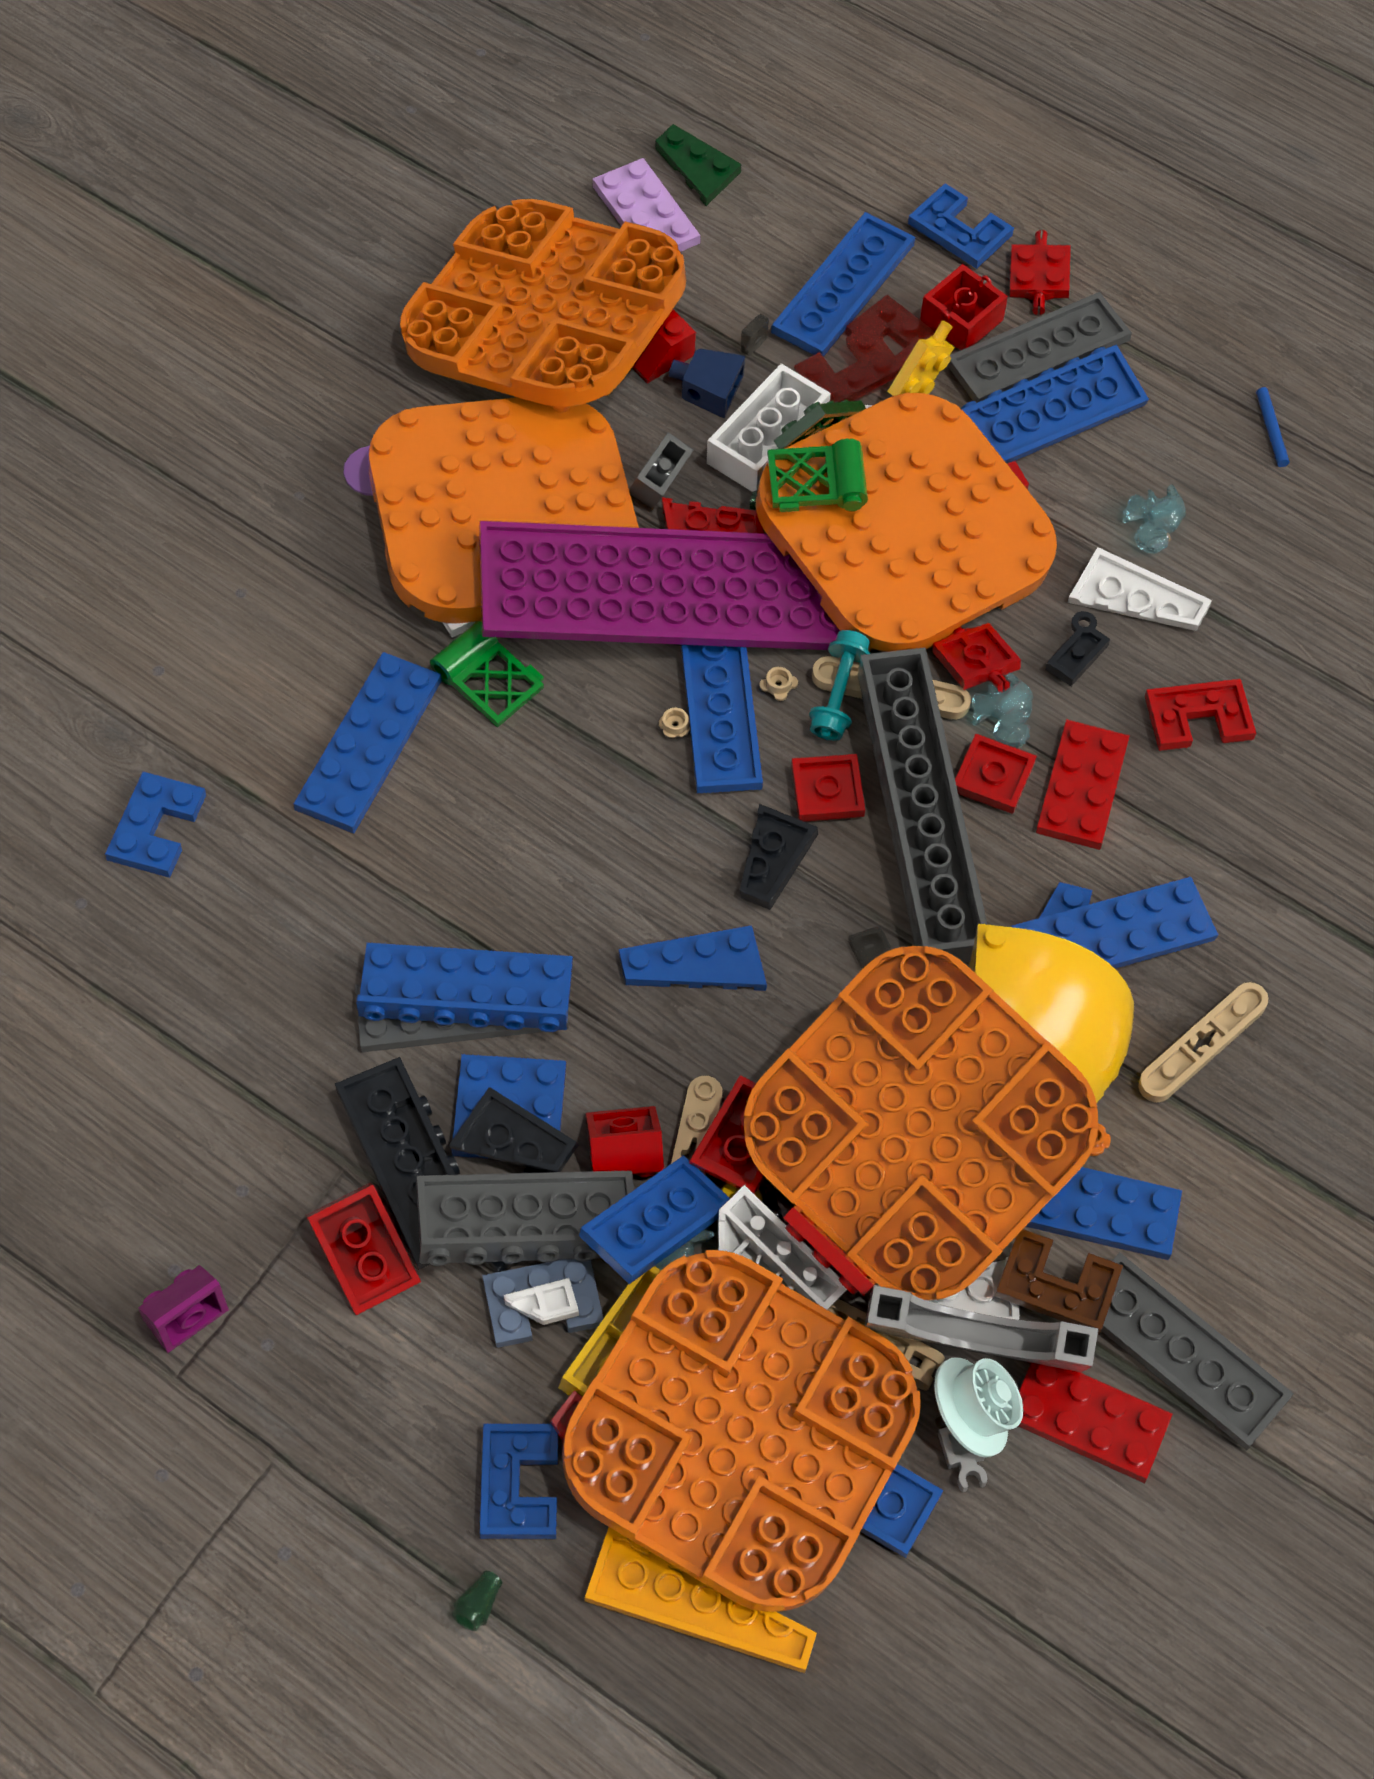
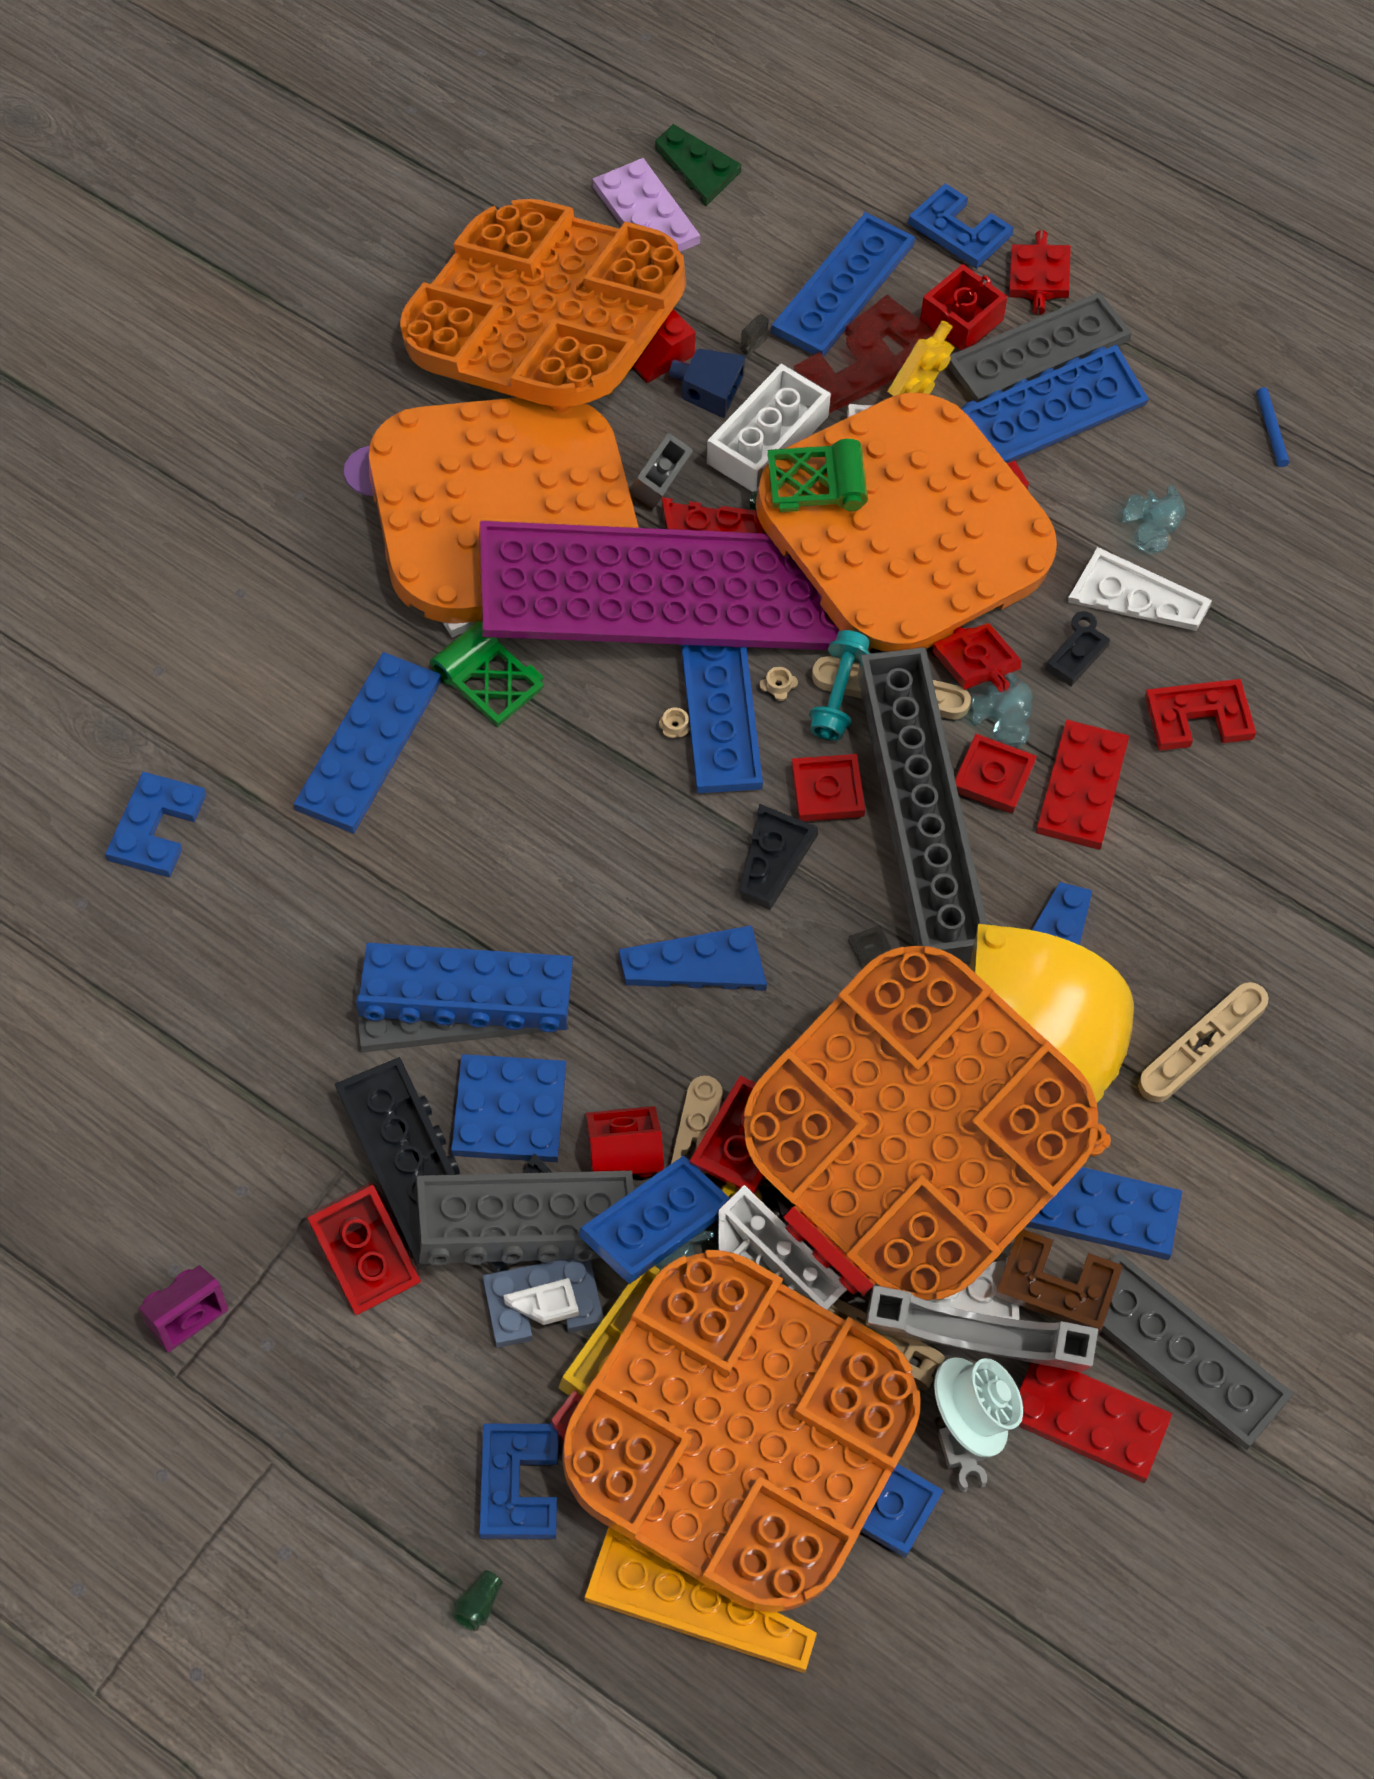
(513, 1135): black wing -> none
(817, 418): dark green plate -> none
(1135, 924): blue plate -> none

